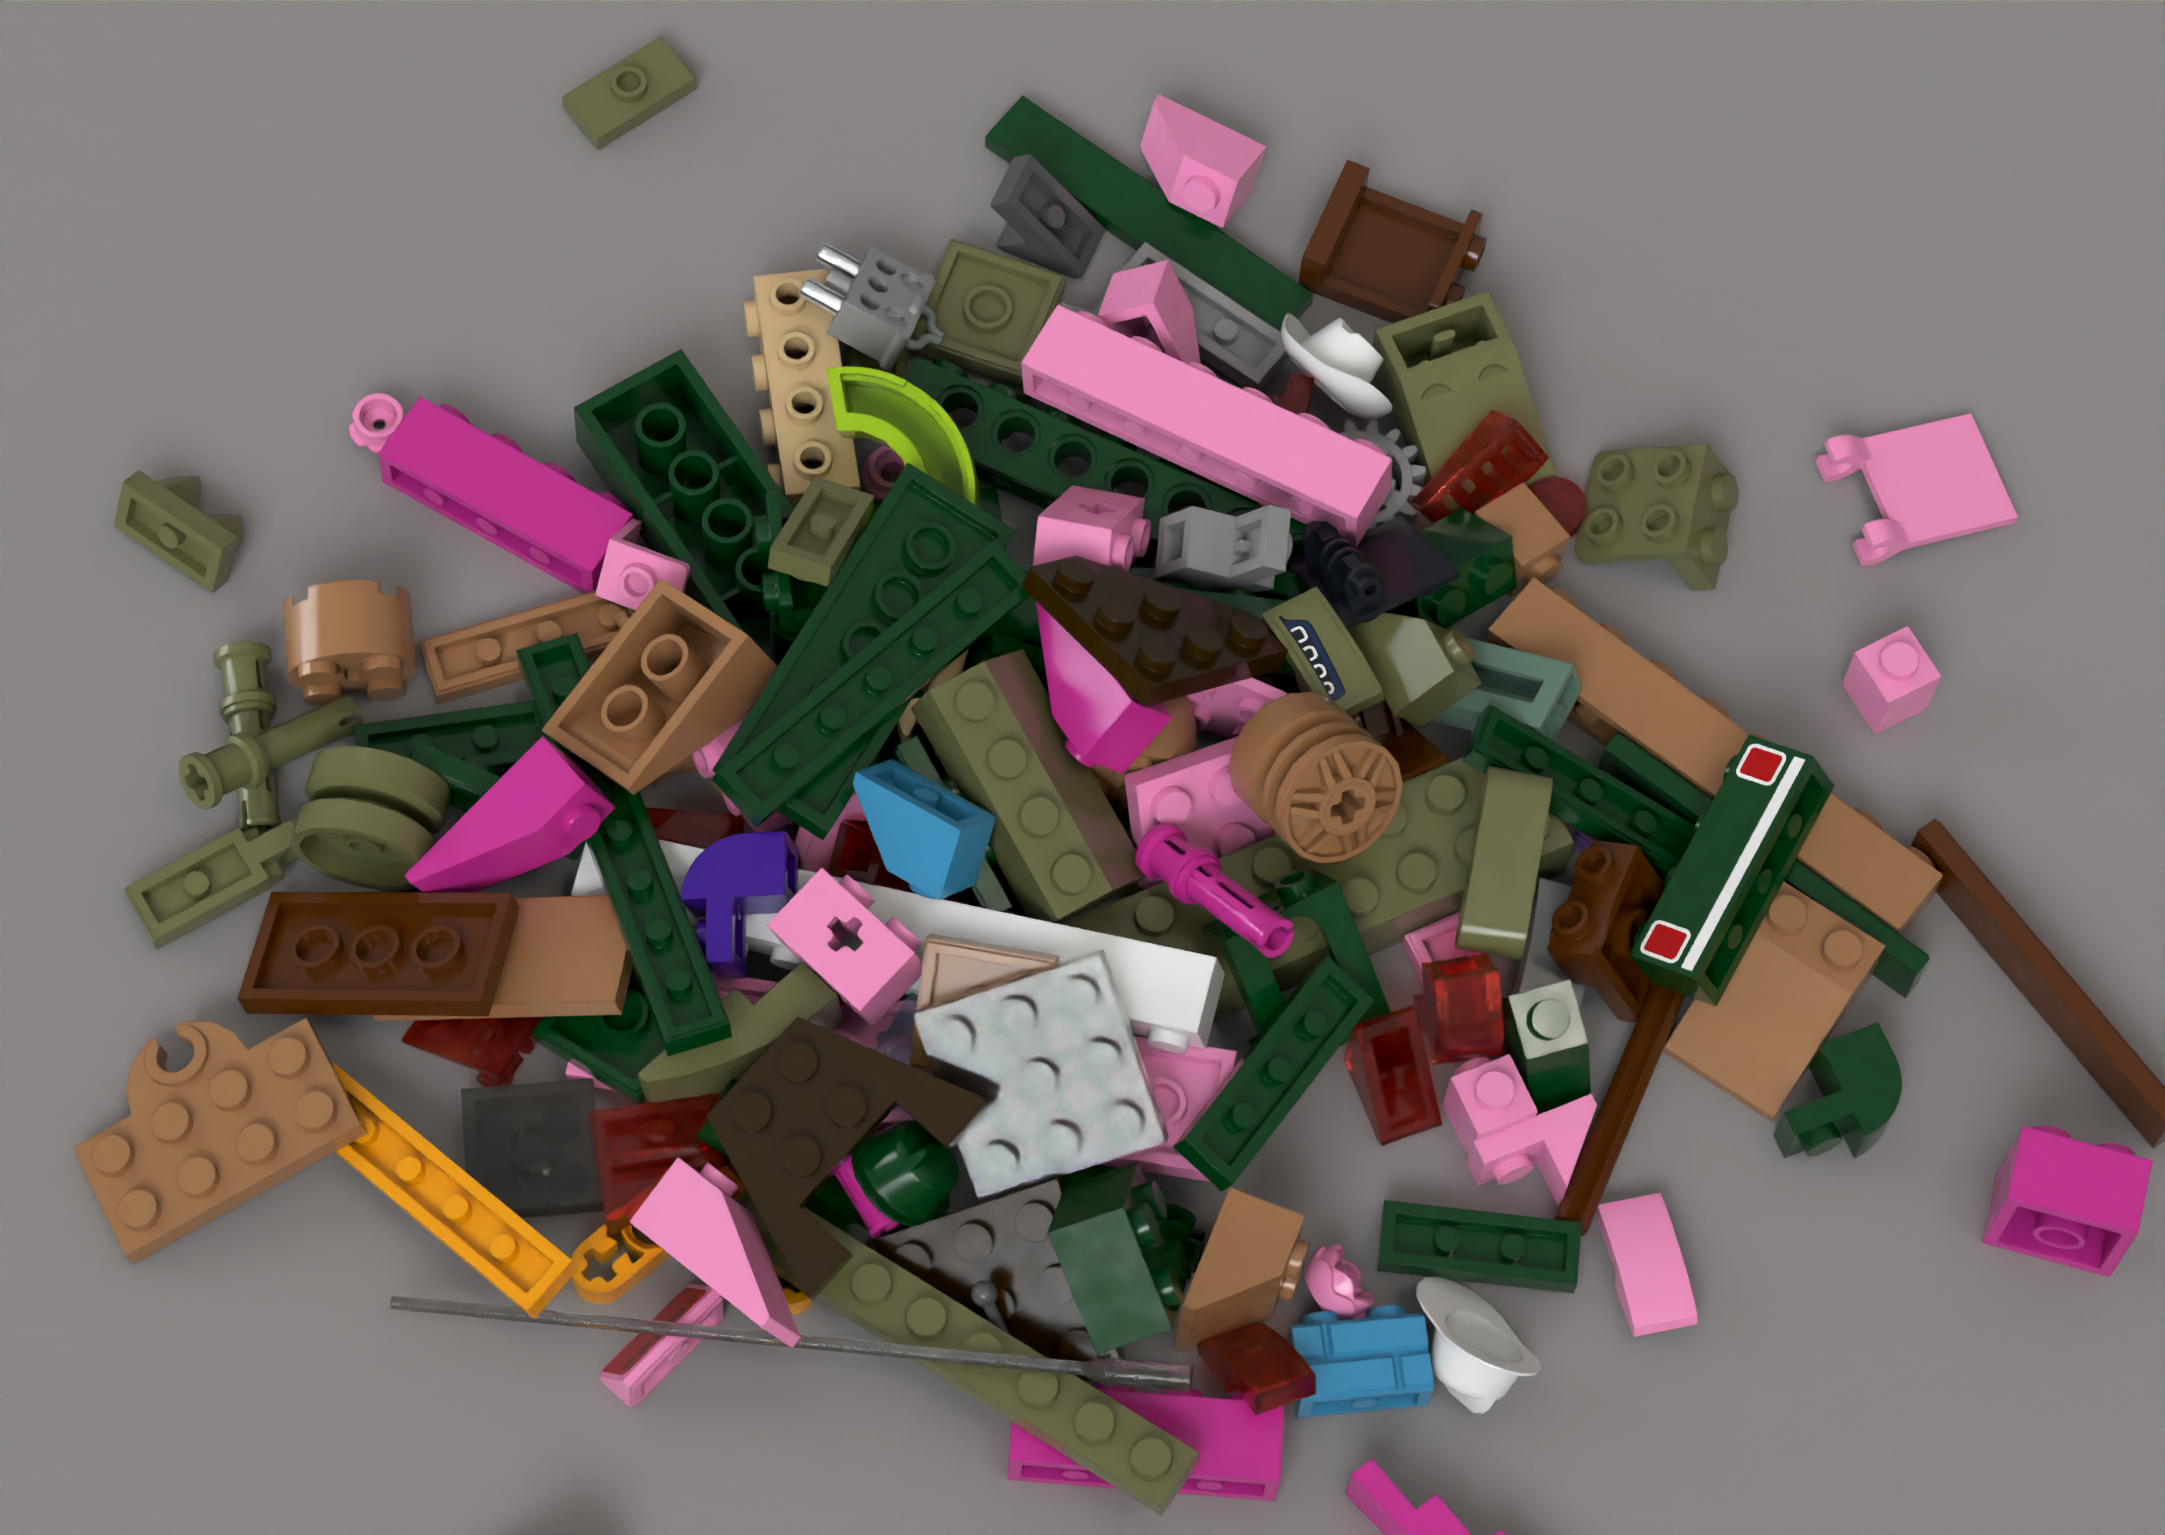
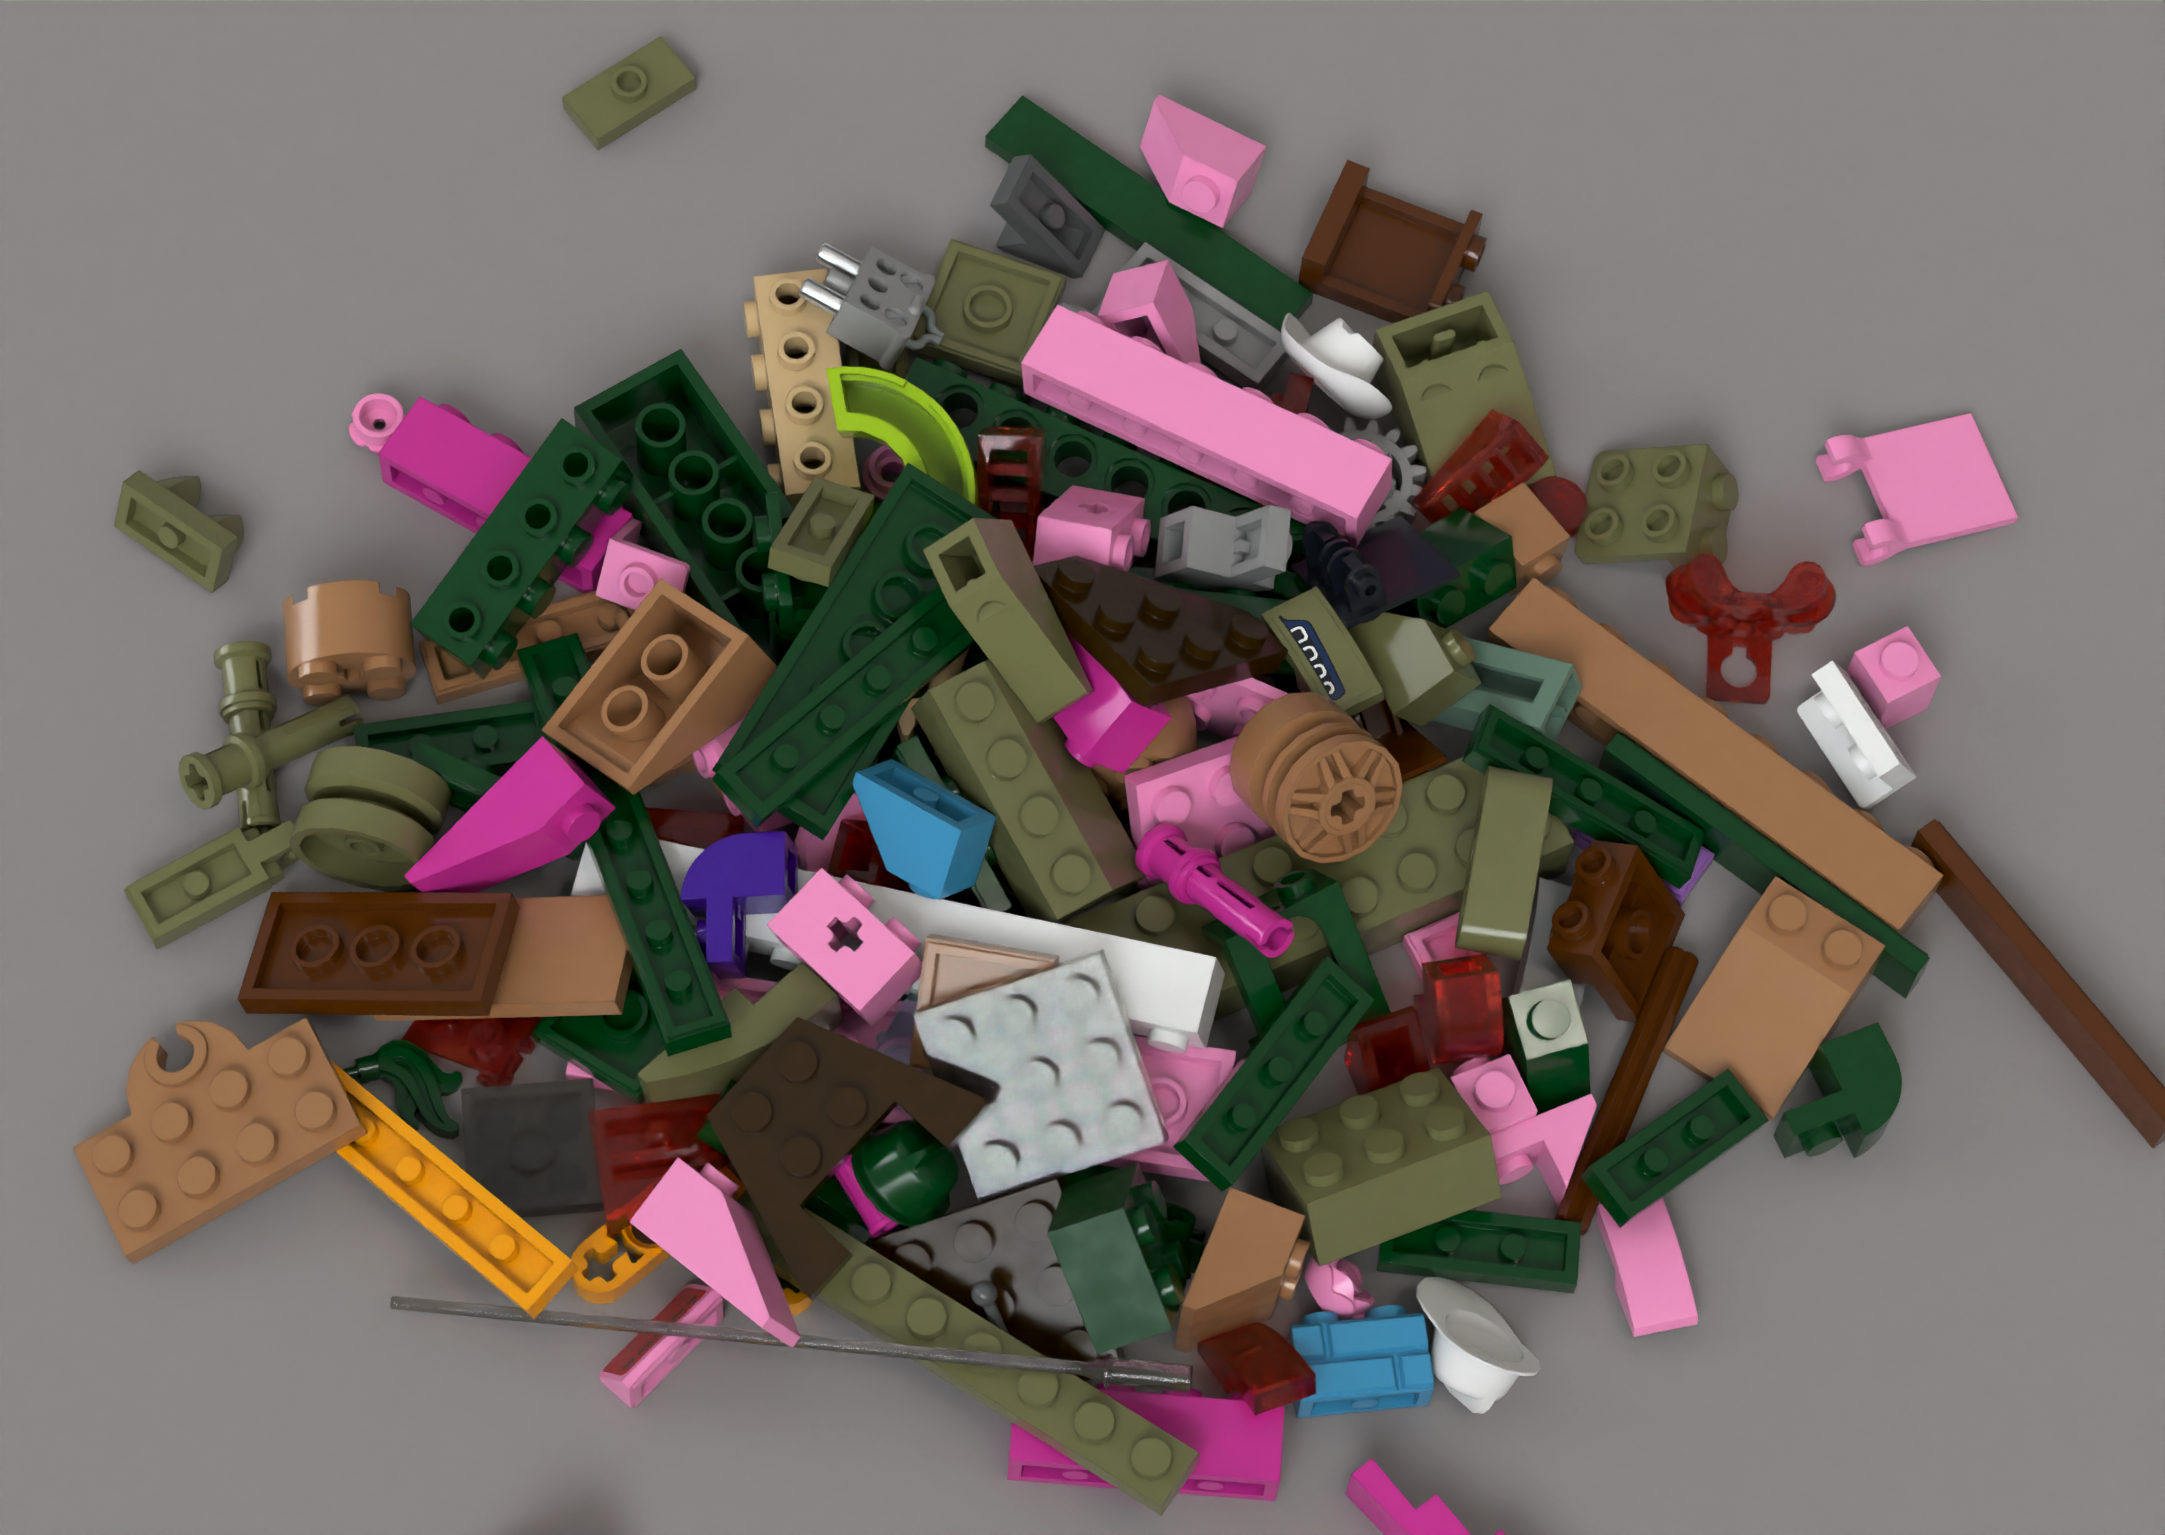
(416, 1084): none -> dark green piece
(524, 550): none -> dark green brick
(1009, 614): none -> olive slope
(1013, 439): none -> clear red slope
(1381, 1165): none -> olive brick
(1674, 1148): none -> dark green plate
(1730, 618): none -> clear red piece
(1731, 869): dark green brick -> none
(1854, 738): none -> white bracket
(2067, 1200): dark pink brick -> none

